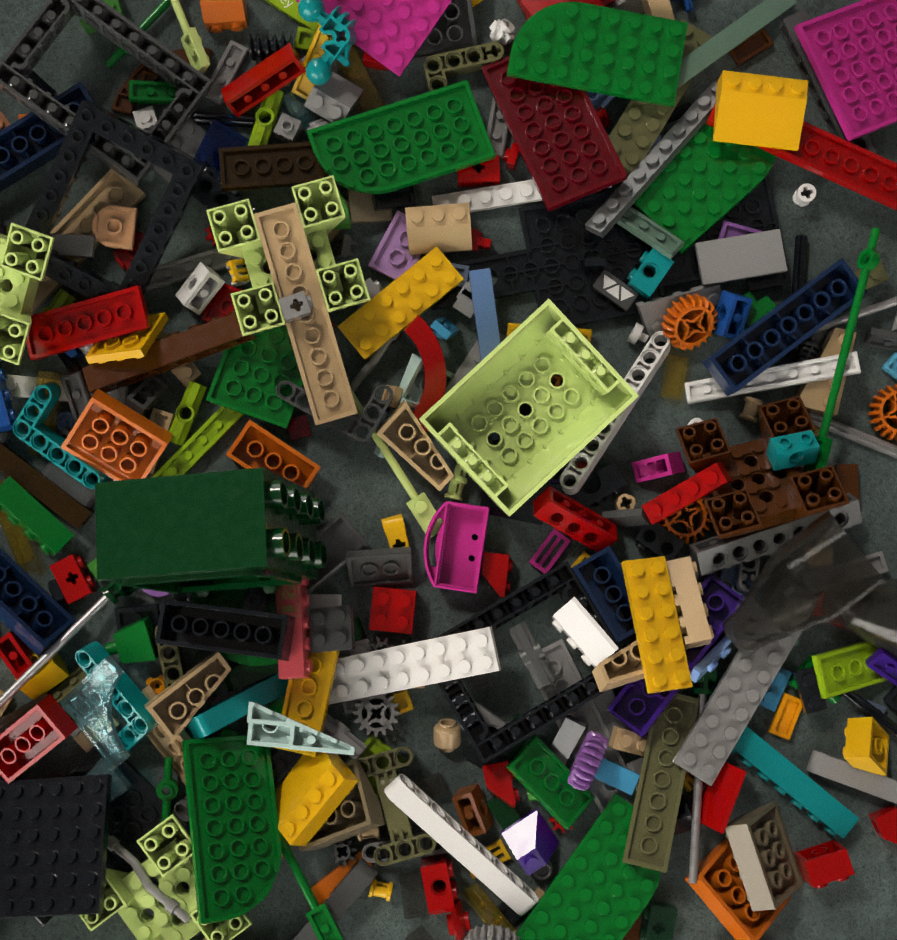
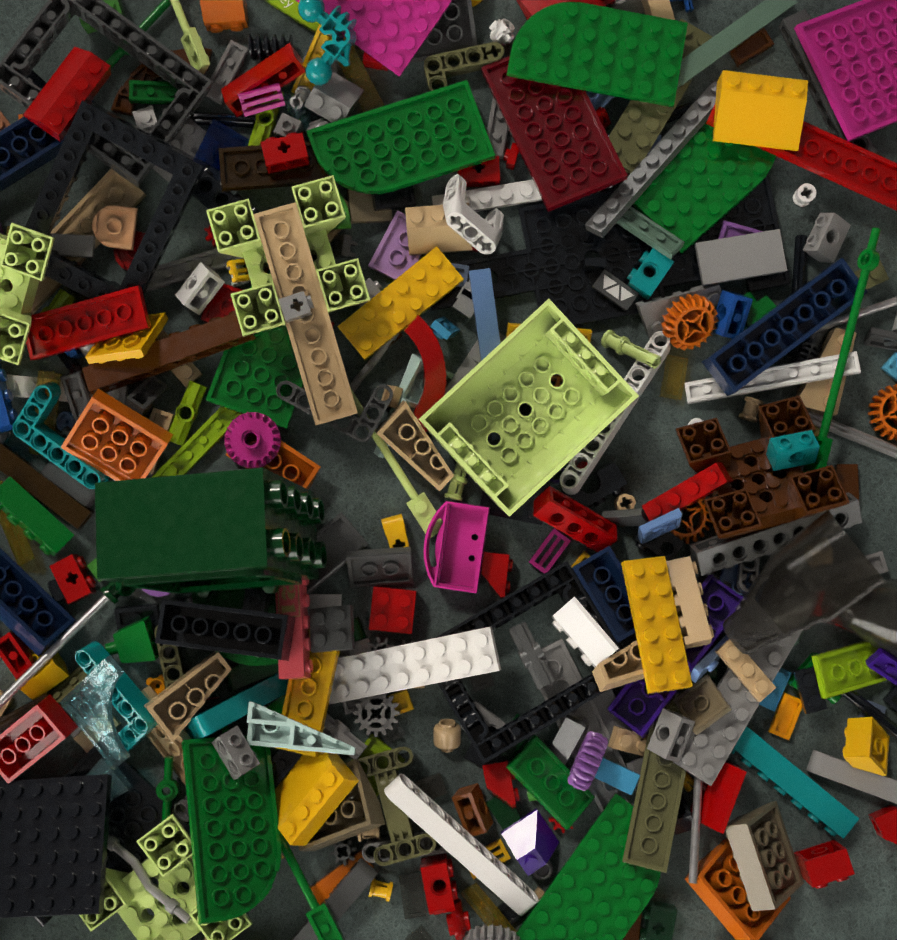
(75, 80): none -> red slope
(235, 752): none -> light grey brick
(247, 112): none -> dark pink tile
(267, 441): none -> dark pink gear
(294, 157): none -> red brick
(299, 428): dark red tile -> none
(300, 96): none -> light grey pin
(304, 38): lime tile -> none
(479, 232): none -> white connector
(623, 346): none -> yellowish green pin
(637, 334): white tile -> none
(658, 467): dark pink arch -> none
(659, 526): none -> medium blue tile
(671, 735): none -> light grey brick
(702, 704): none -> dark tan tile
(746, 670): none -> tan plate
(826, 237): none -> light grey brick

